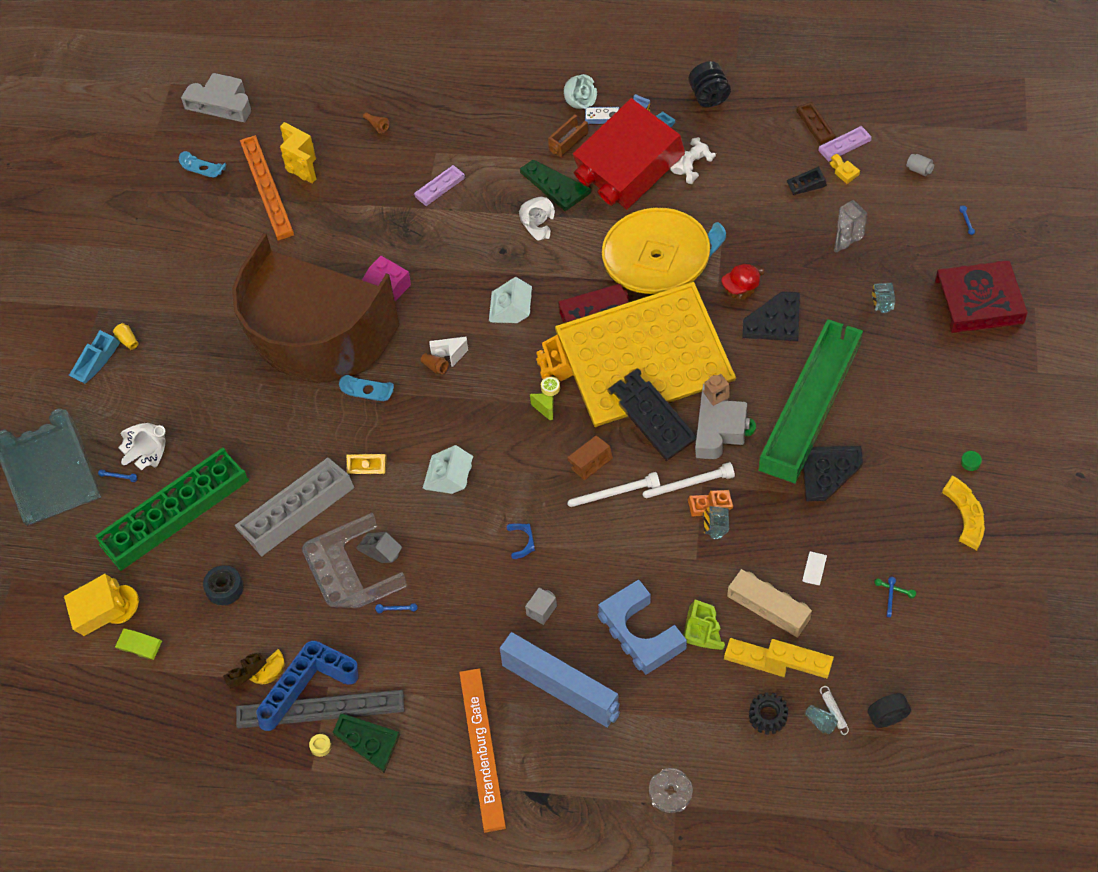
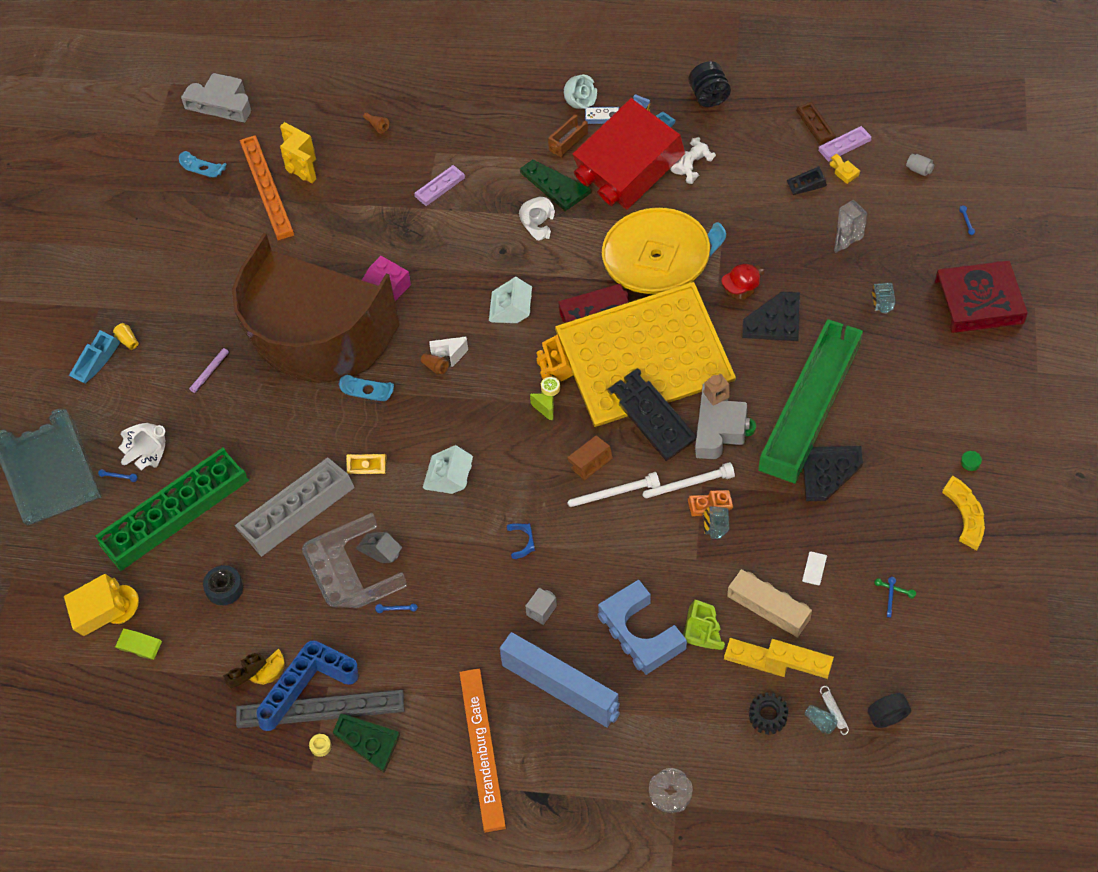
(208, 371): none -> lavender bar

